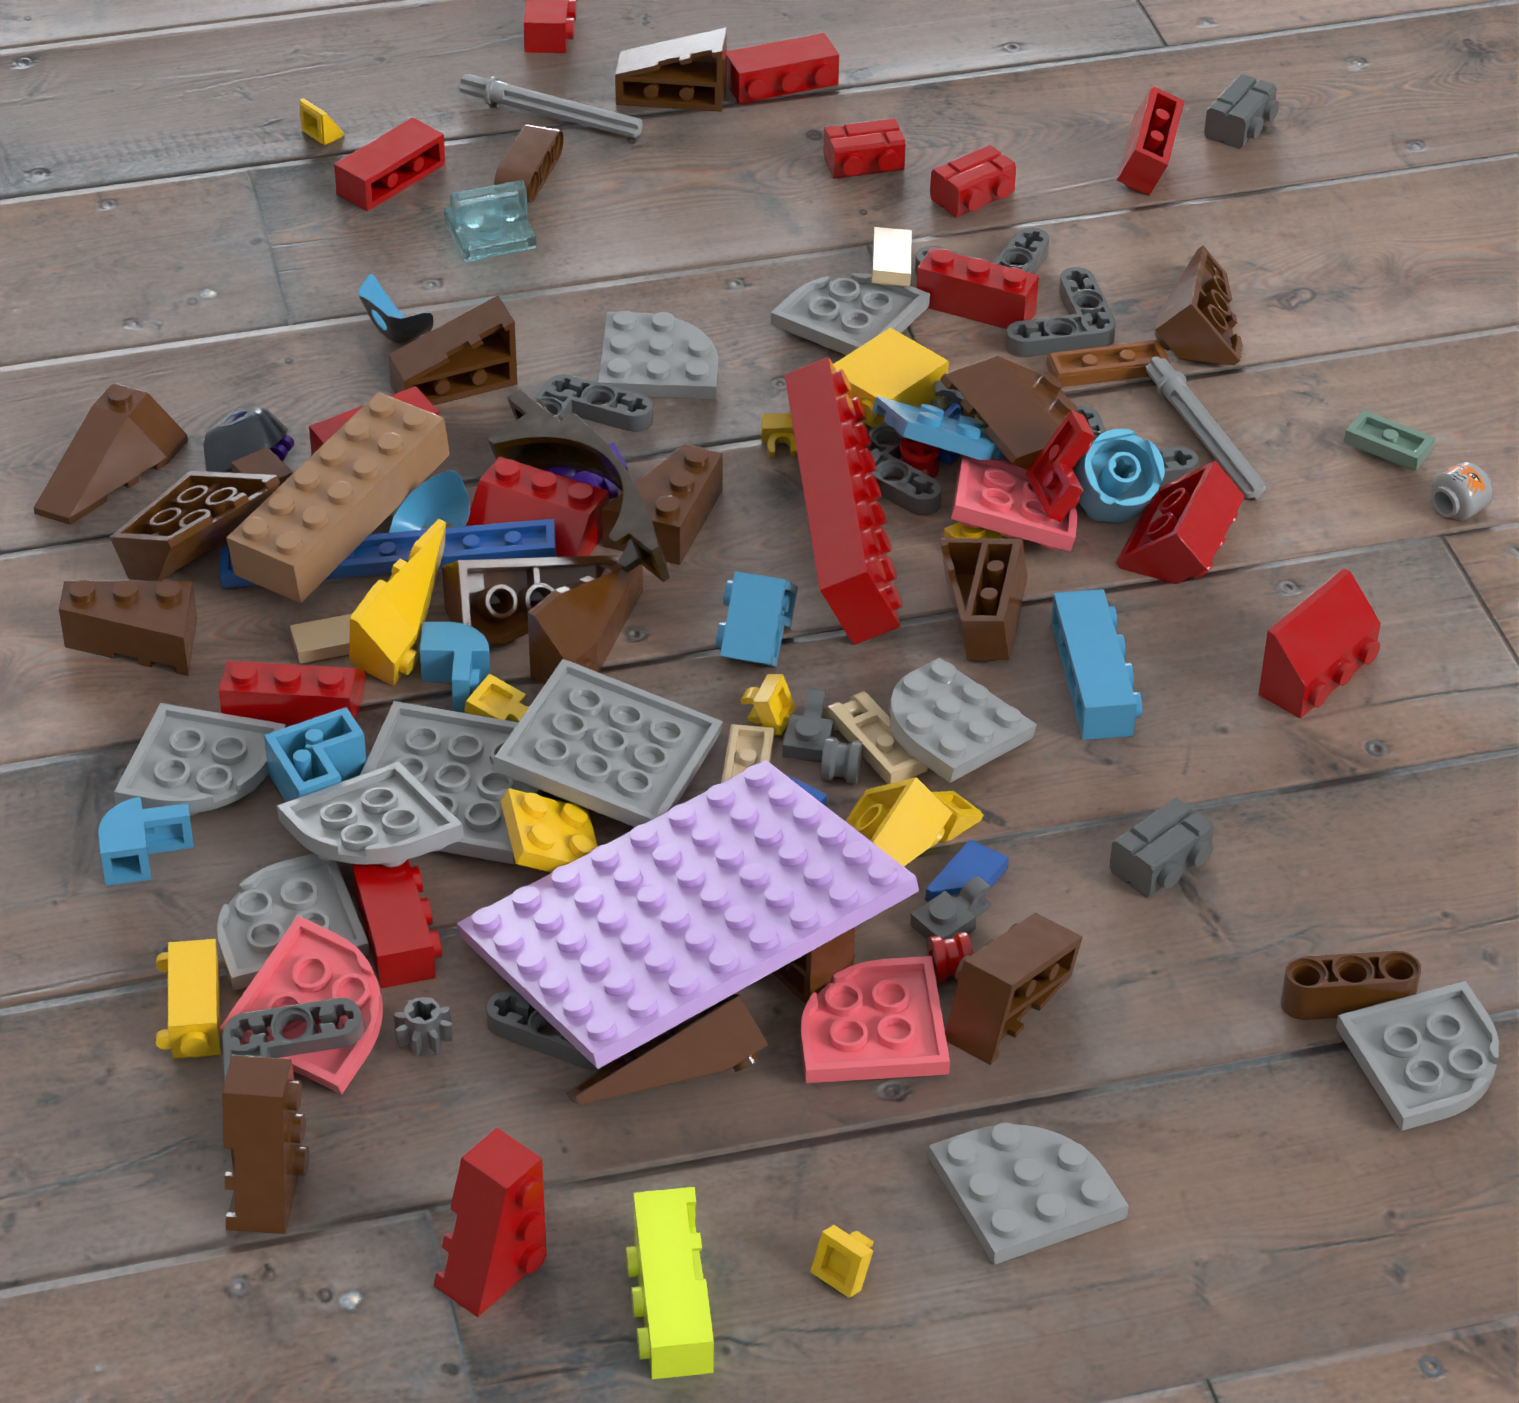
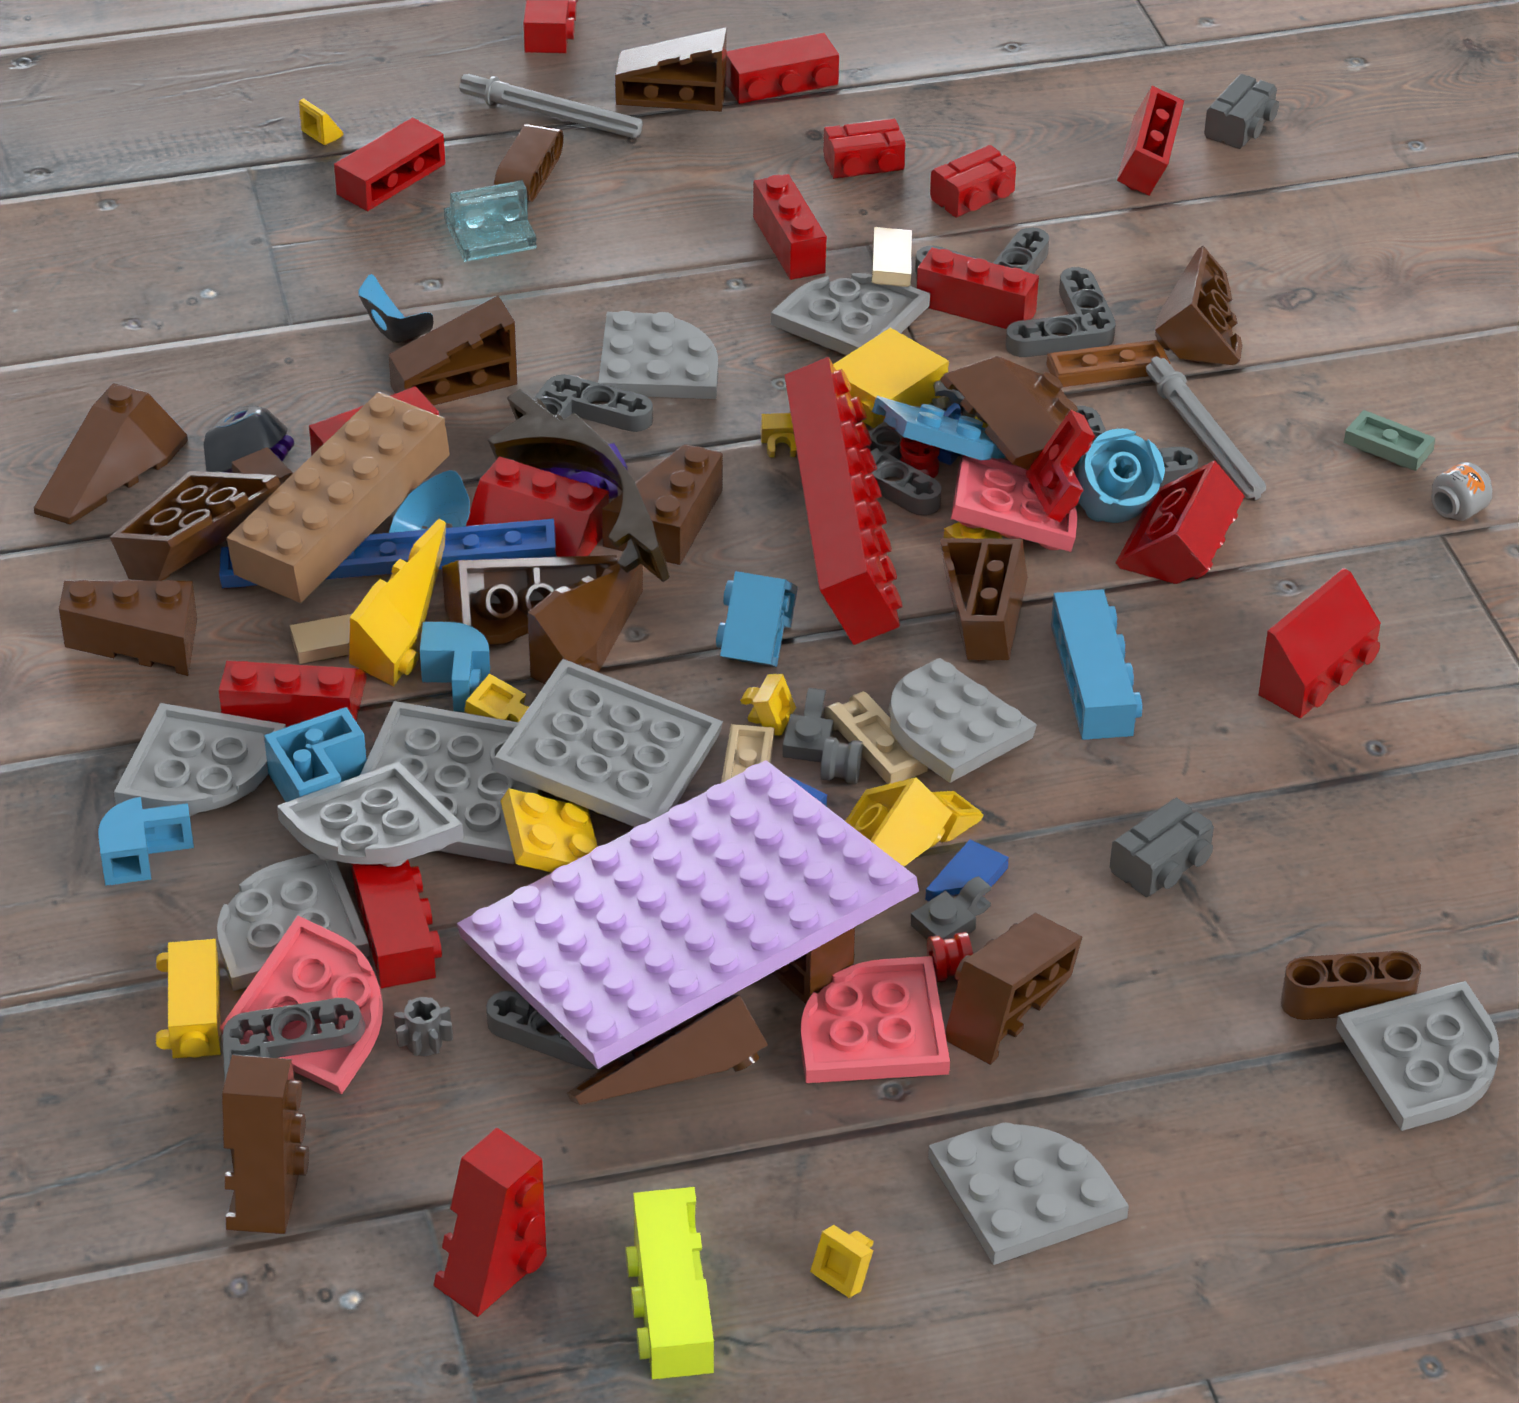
(789, 226): none -> red brick

